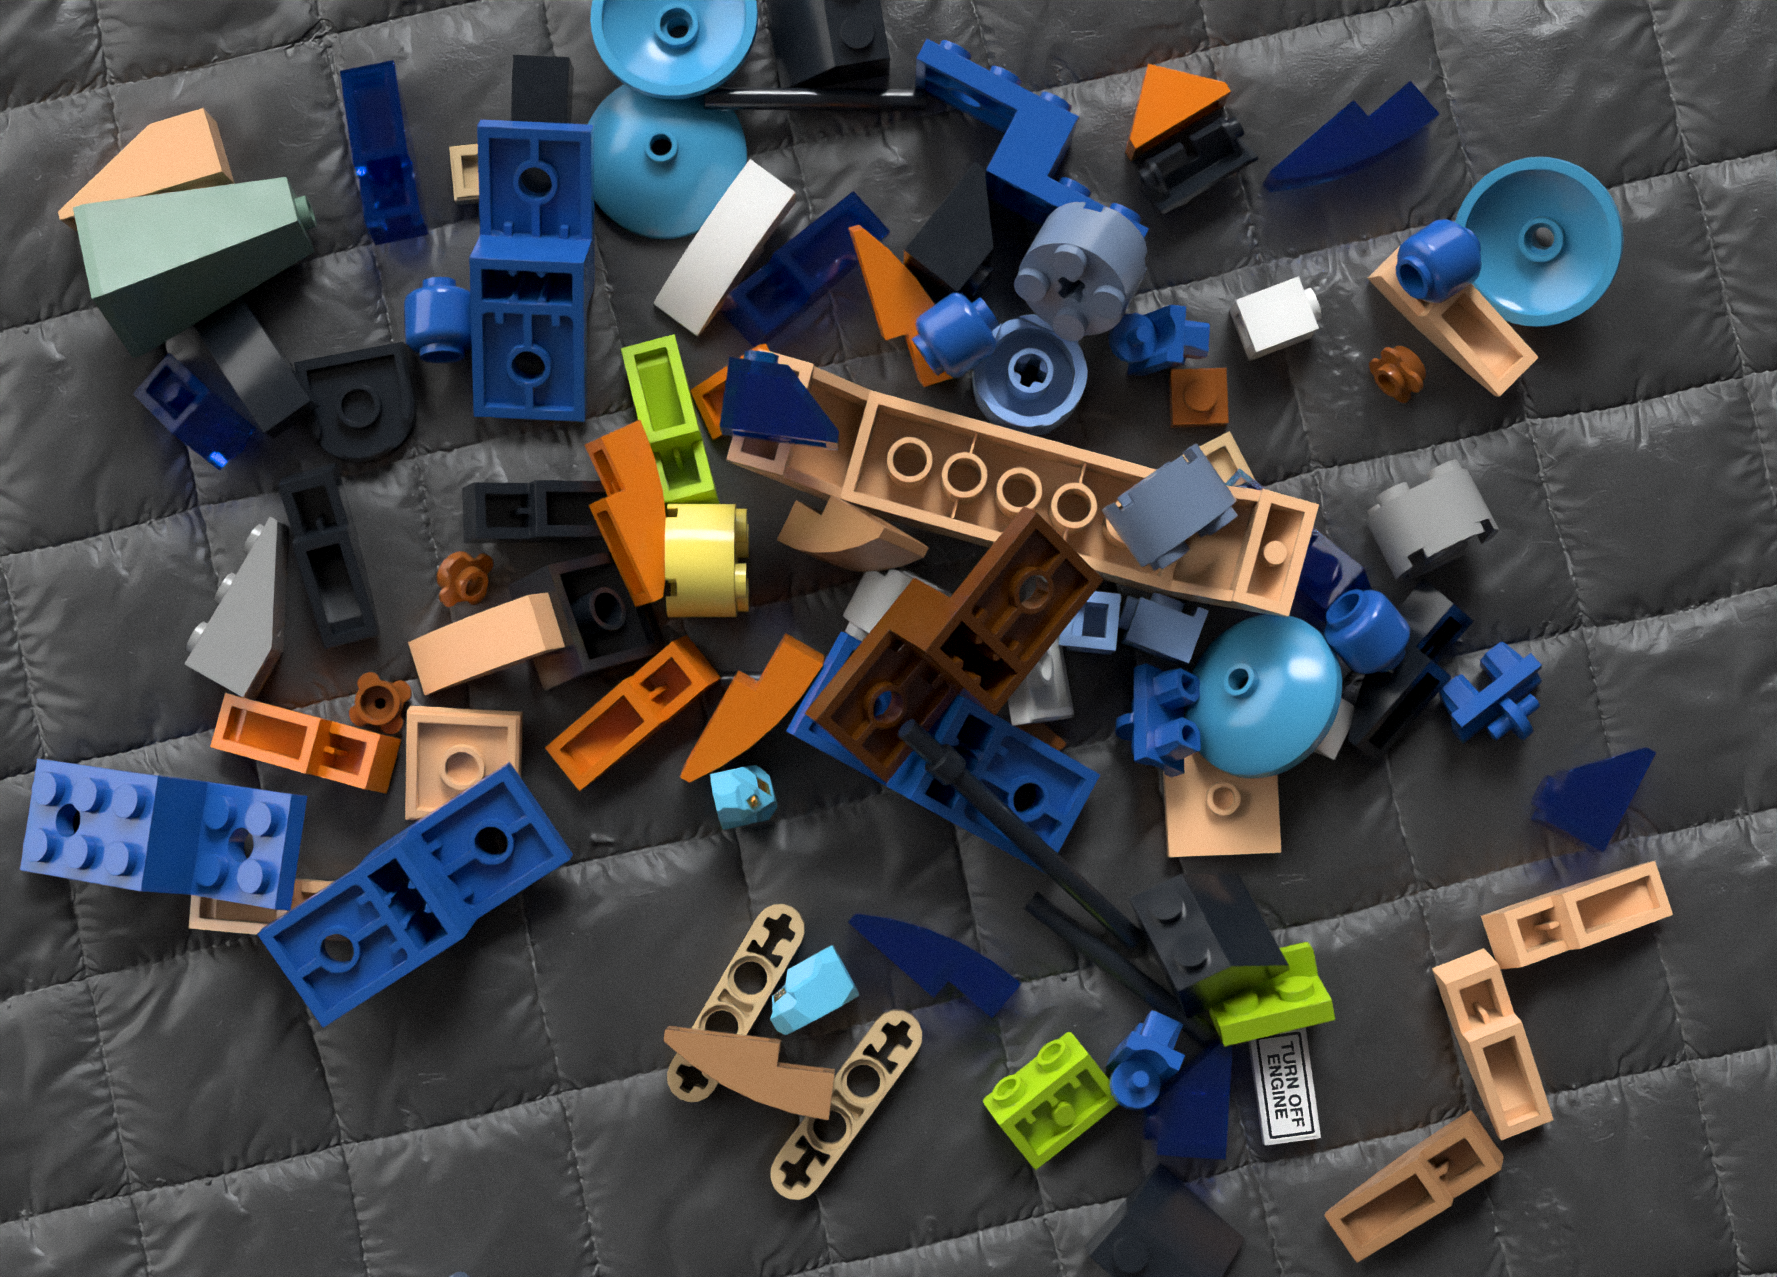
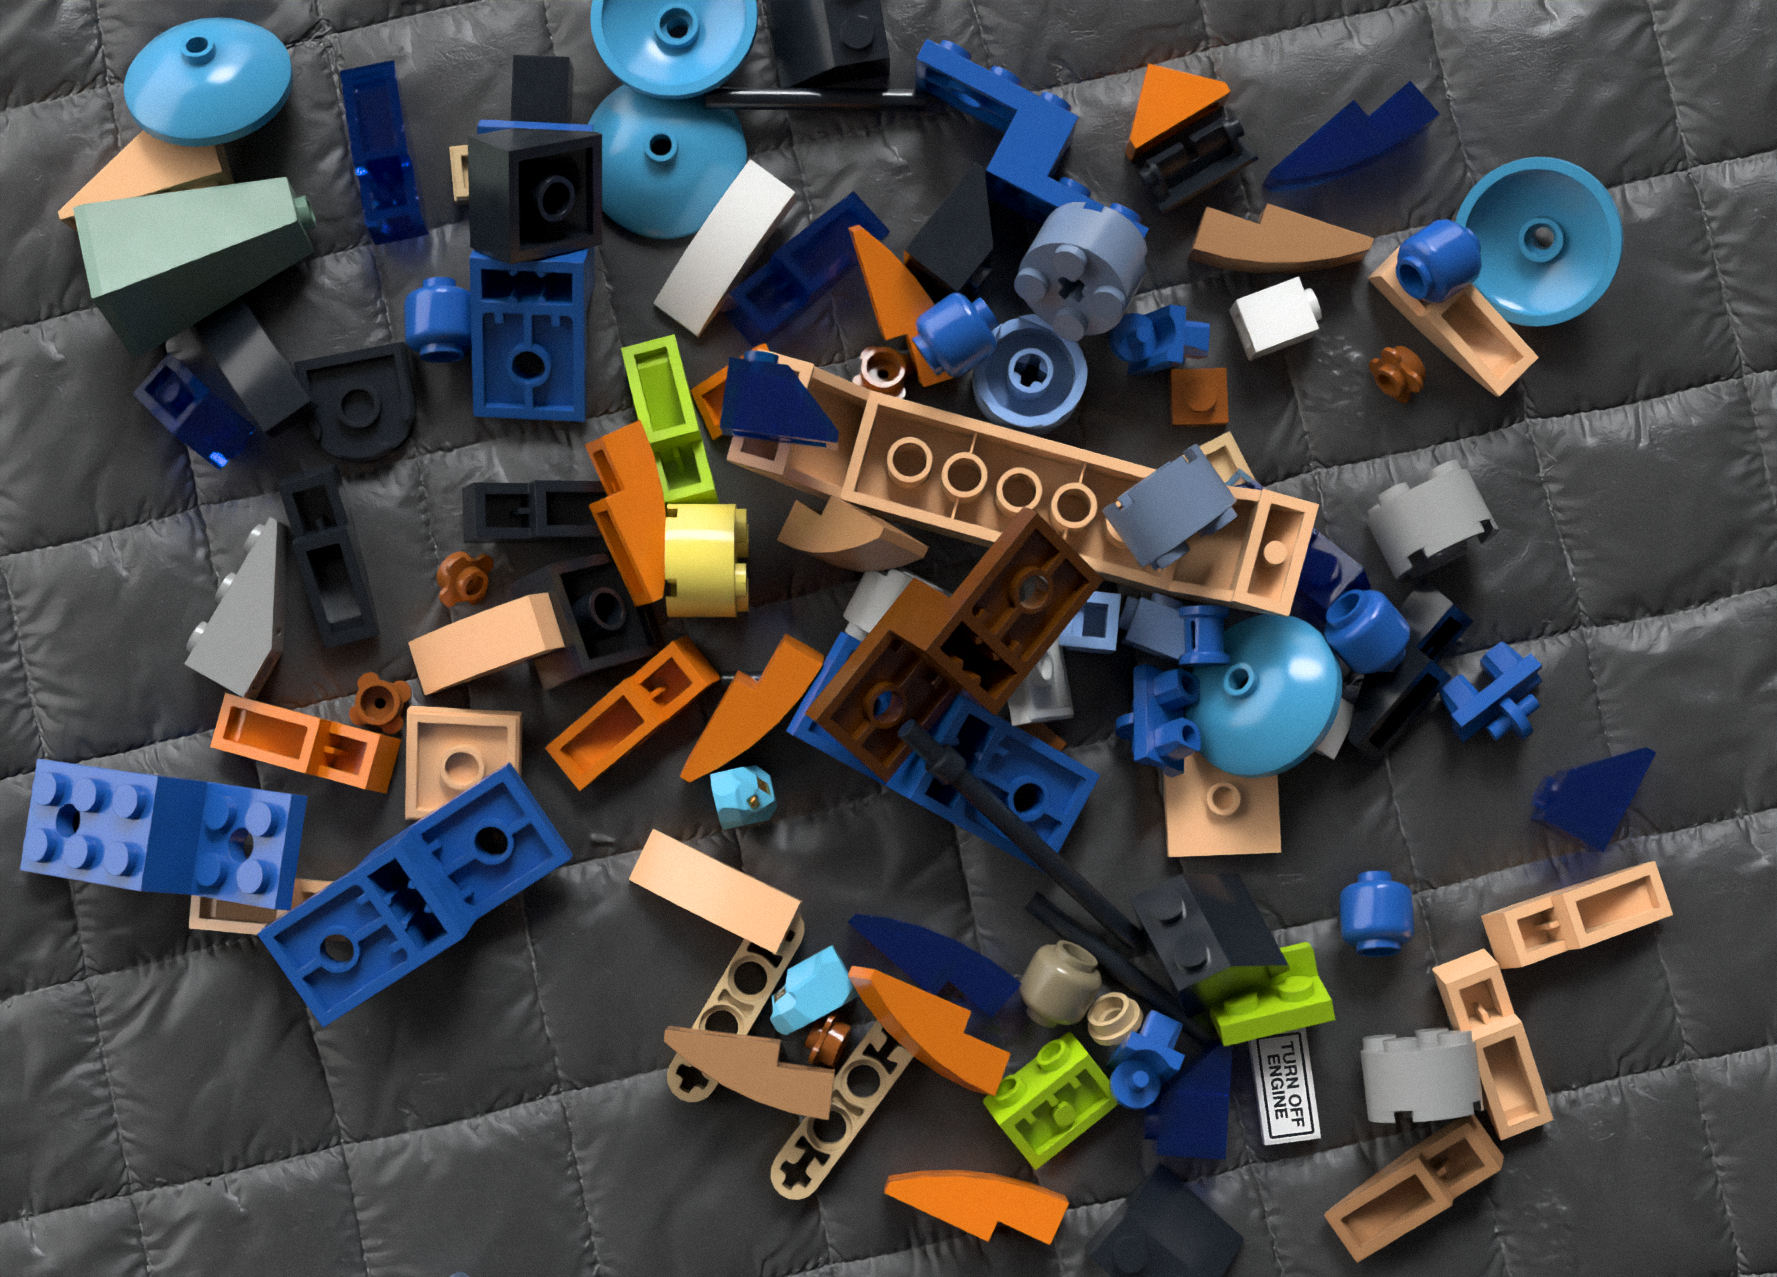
(208, 82): none -> dark azure dish
(534, 192): none -> black slope
(716, 891): none -> light nougat slope
(828, 1040): none -> dark orange plate
(885, 359): none -> dark orange plate
(931, 1030): none -> orange slope
(980, 1200): none -> orange slope
(1060, 984): none -> dark tan head
(1113, 1018): none -> tan plate
(1204, 636): none -> blue bush
(1275, 244): none -> medium nougat slope
(1376, 914): none -> blue head
(1421, 1075): none -> light grey brick

